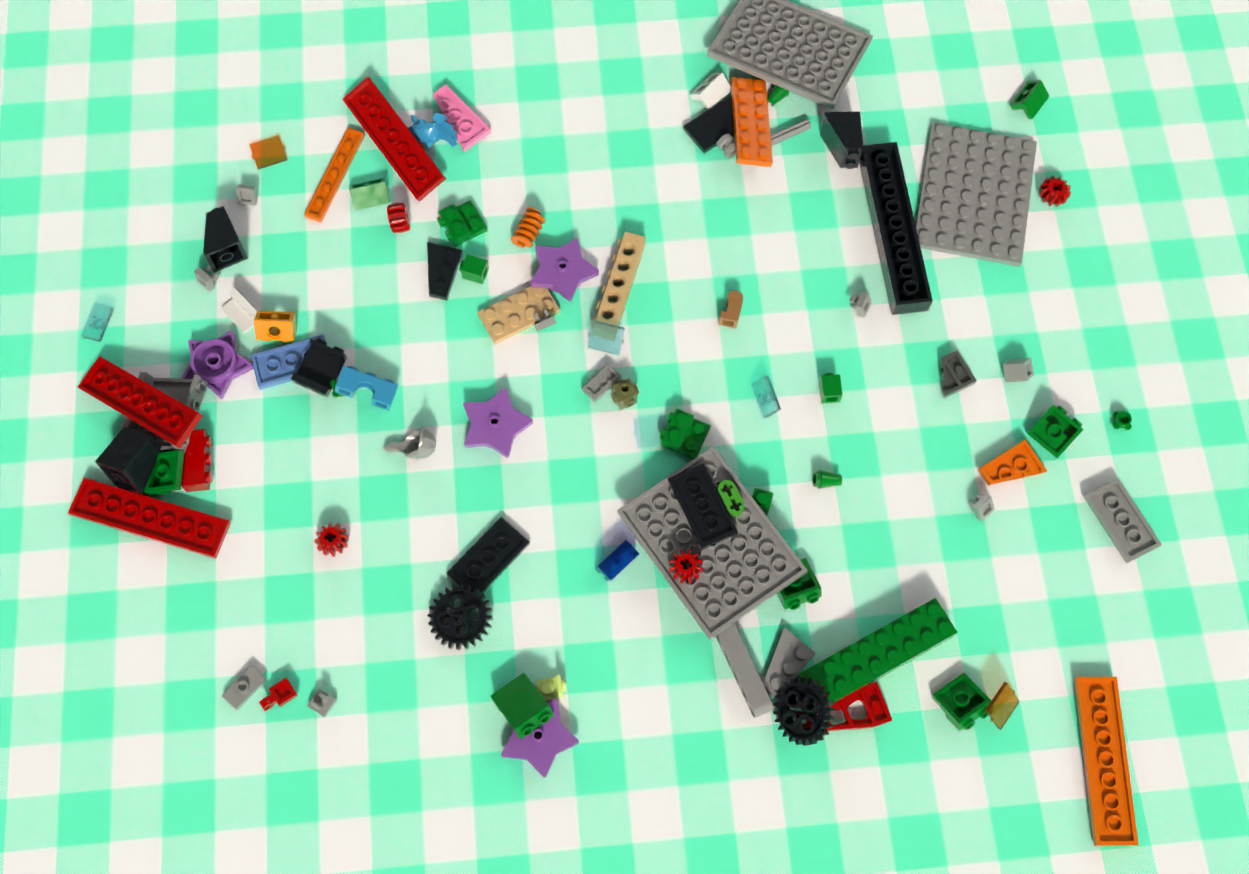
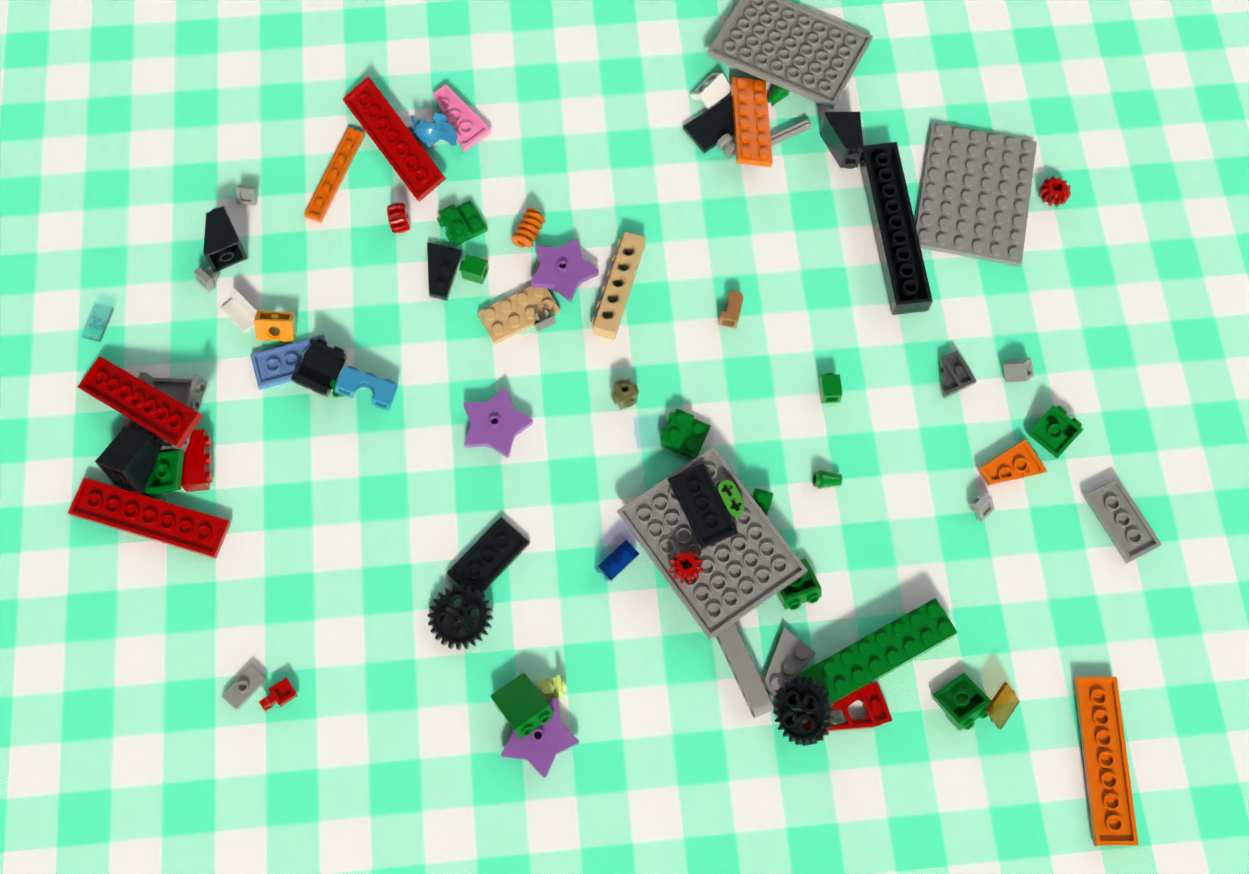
(216, 362): medium lavender plate -> none
(268, 152): clear orange piece -> none
(322, 703): light grey tile -> none
(327, 533): red gear -> none
(369, 194): panel -> none
(417, 445): light grey piece -> none
(601, 383): light grey plate -> none
(606, 337): clear light blue piece -> none
(765, 396): clear light blue plate -> none
(861, 303): light grey tile -> none
(1030, 98): green panel -> none
(1125, 416): green plate -> none

